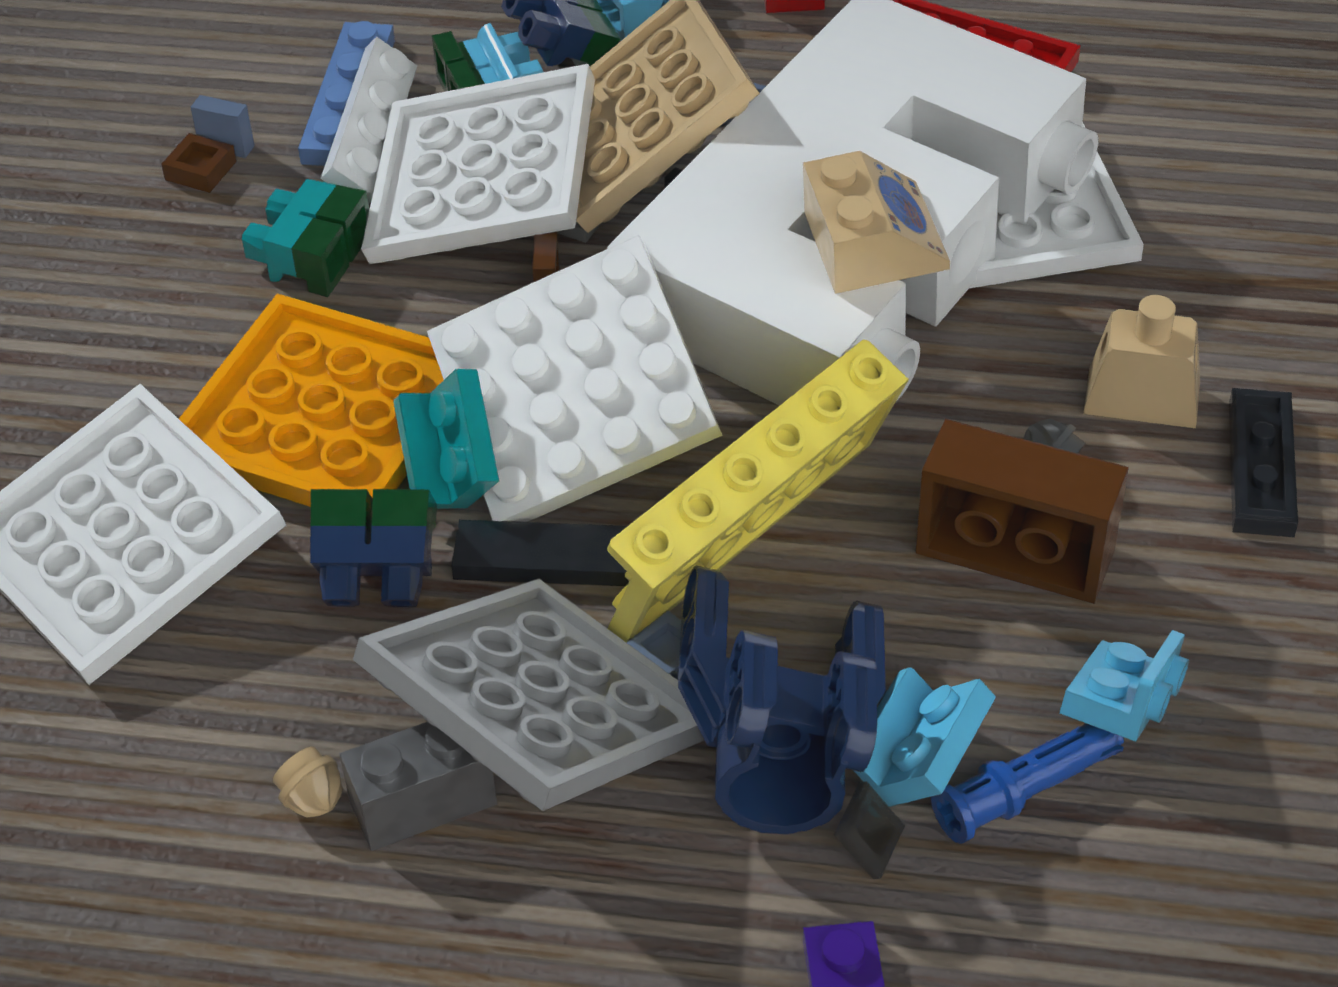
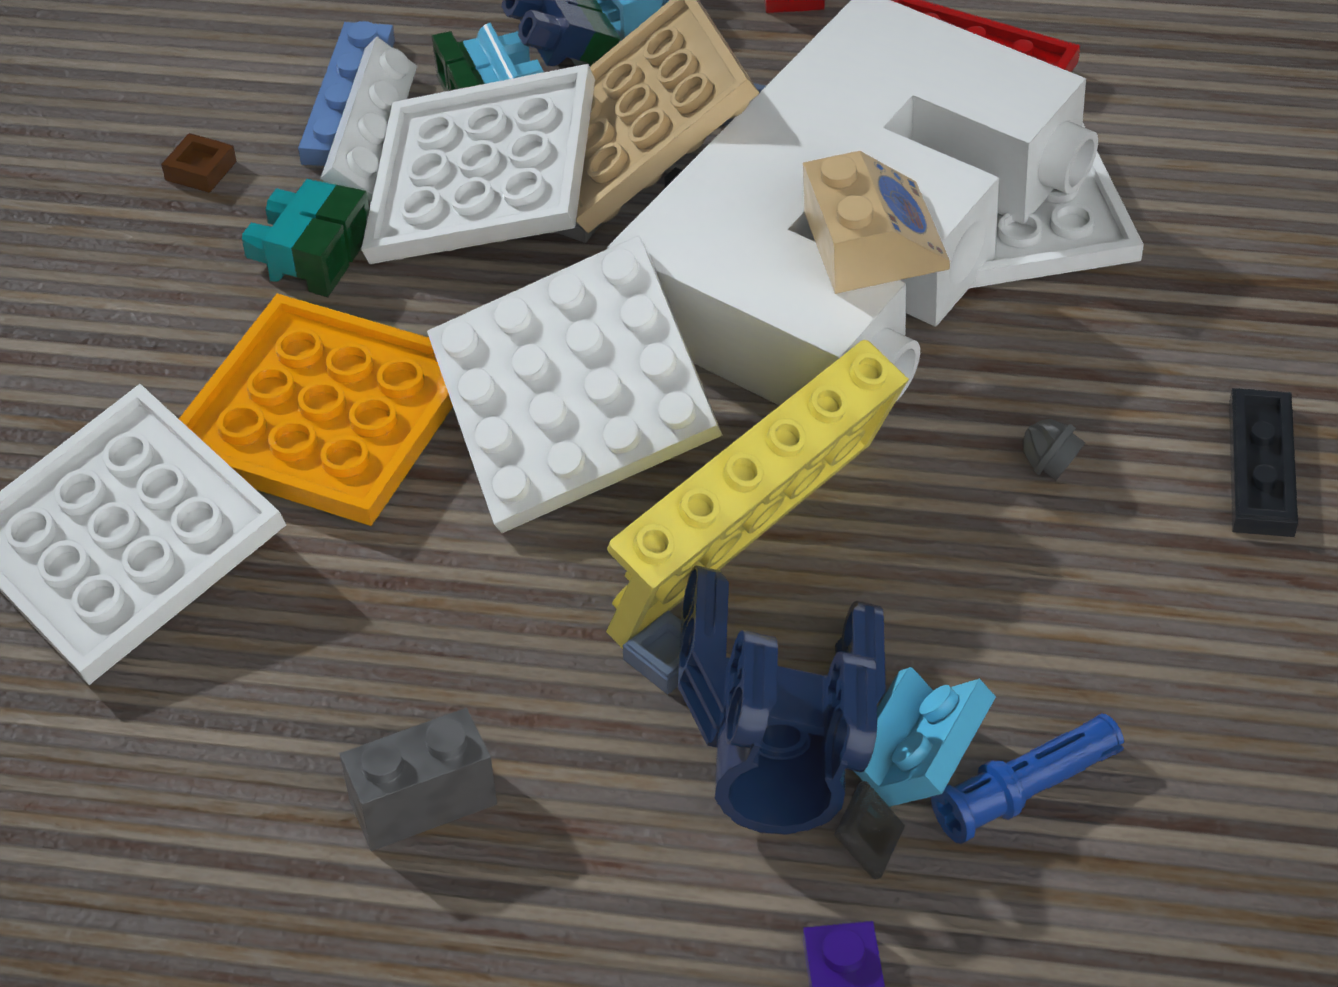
(223, 122): sand blue tile -> none
(309, 783): tan plate -> none
(372, 537): dark blue hips -> none
(448, 440): teal bracket -> none
(534, 691): light grey plate -> none
(536, 551): black tile -> none
(545, 255): reddish brown tile -> none
(1020, 510): reddish brown brick -> none
(1125, 687): medium azure bracket -> none
(1146, 366): tan torso -> none

